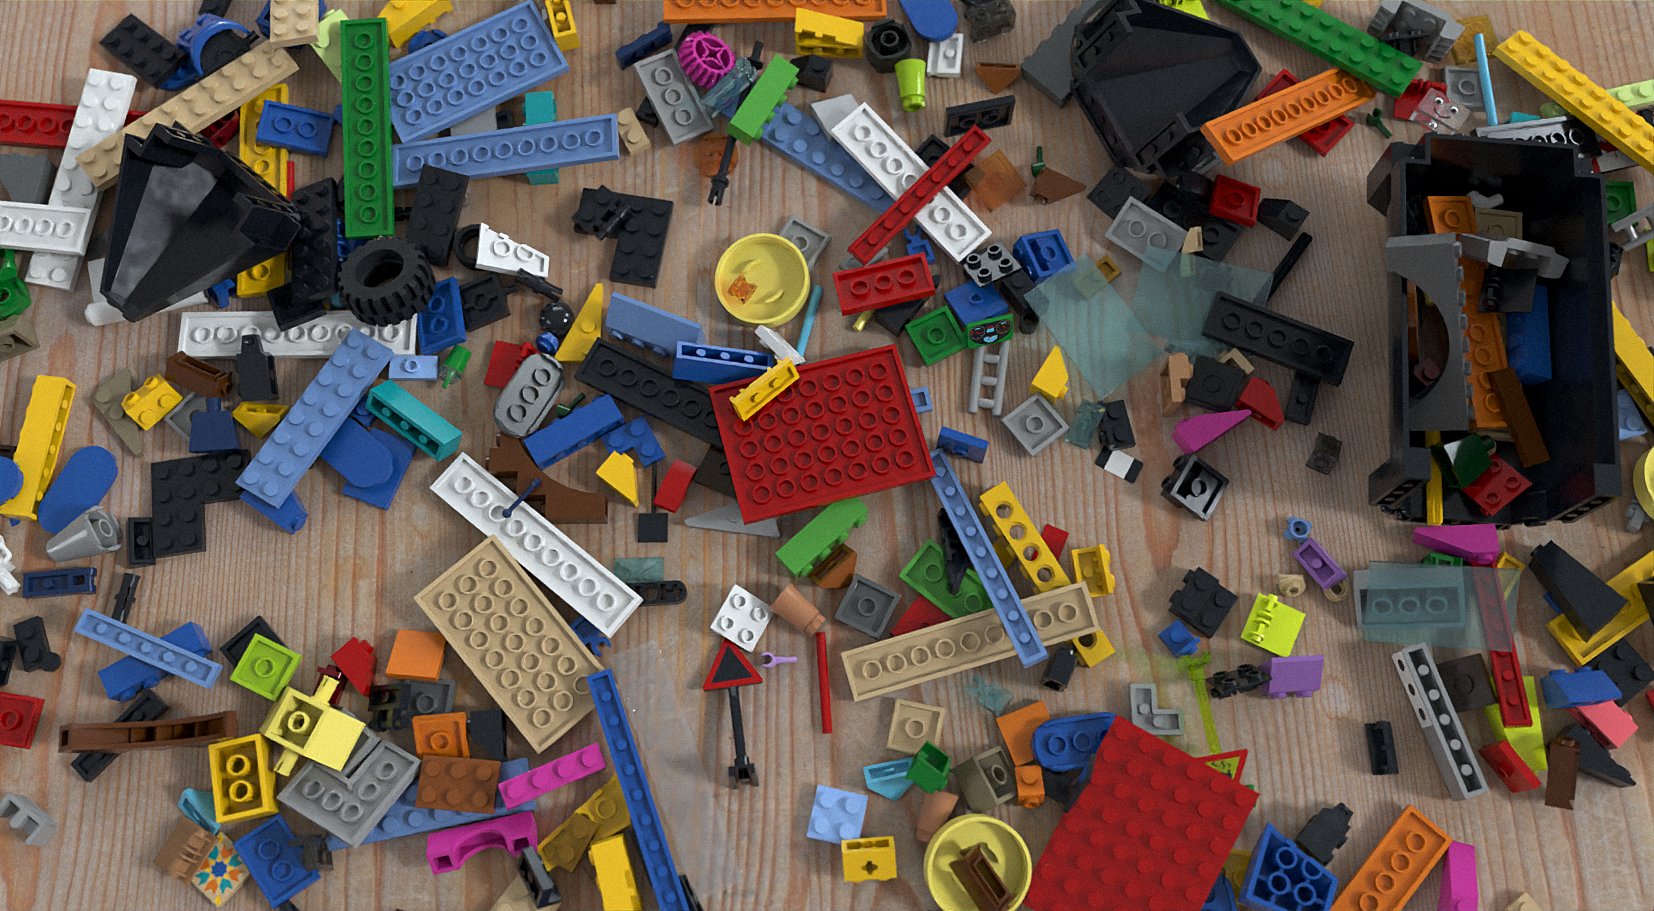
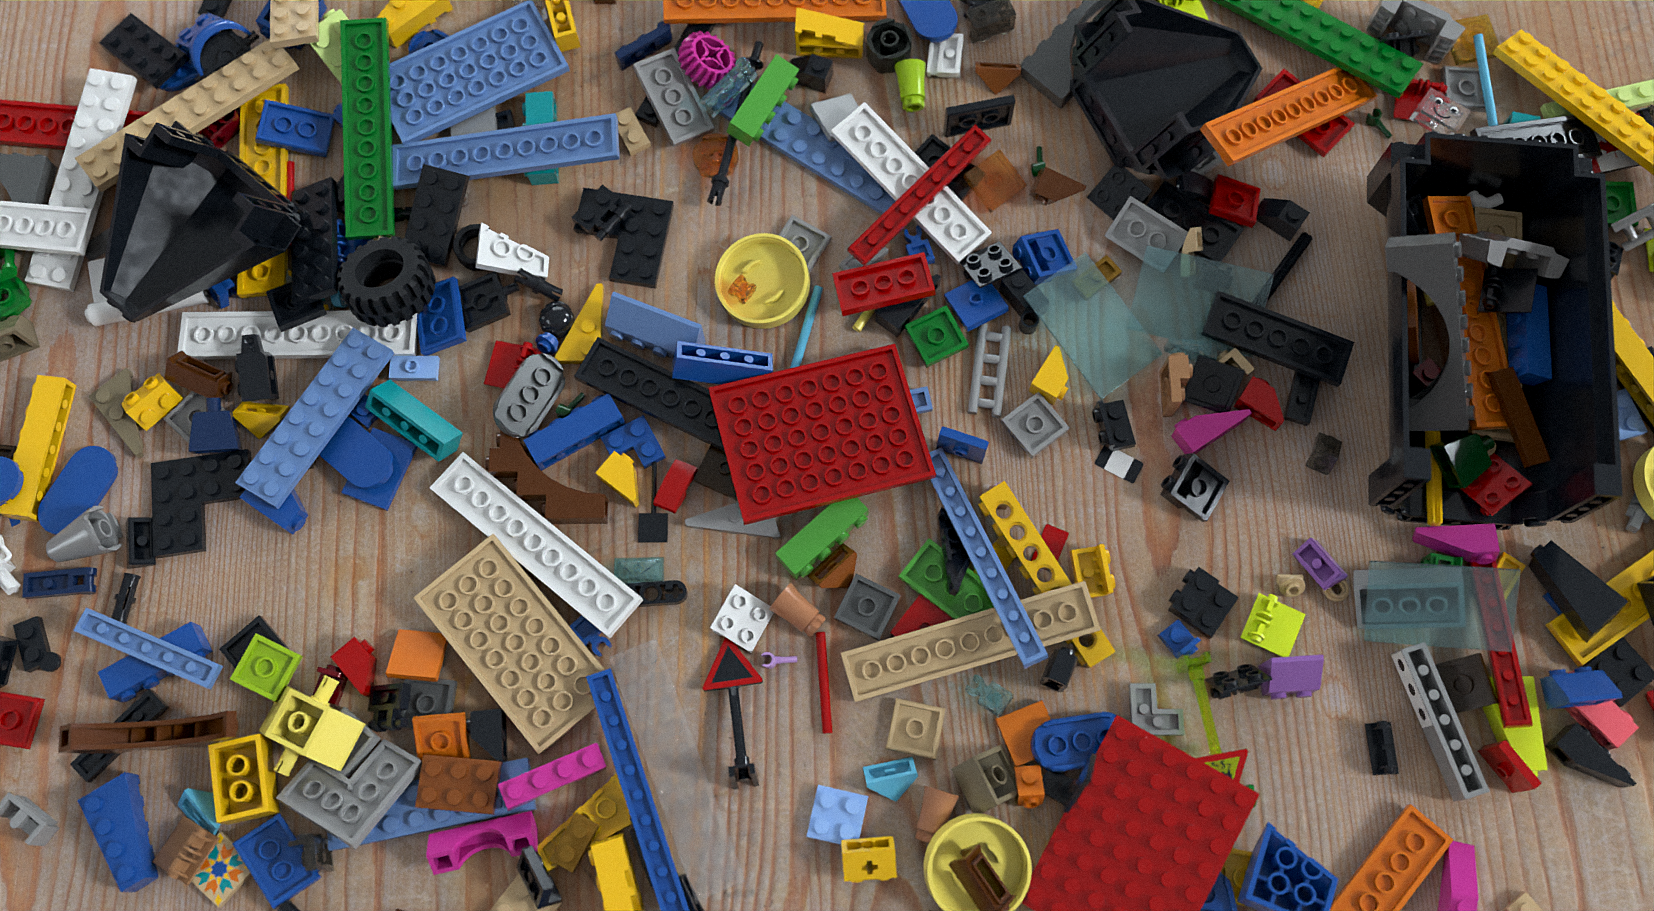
(121, 831): none -> blue wedge
(454, 366): green piece -> none
(506, 513): dark blue hinge -> none
(764, 388): yellow plate -> none
(779, 345): white plate -> none
(929, 768): green window -> none
(989, 331): slope -> none
(1085, 424): clear light blue slope -> none
(1302, 525): medium blue plate -> none
(1324, 833): black hinge -> none
(1562, 772): reddish brown window -> none

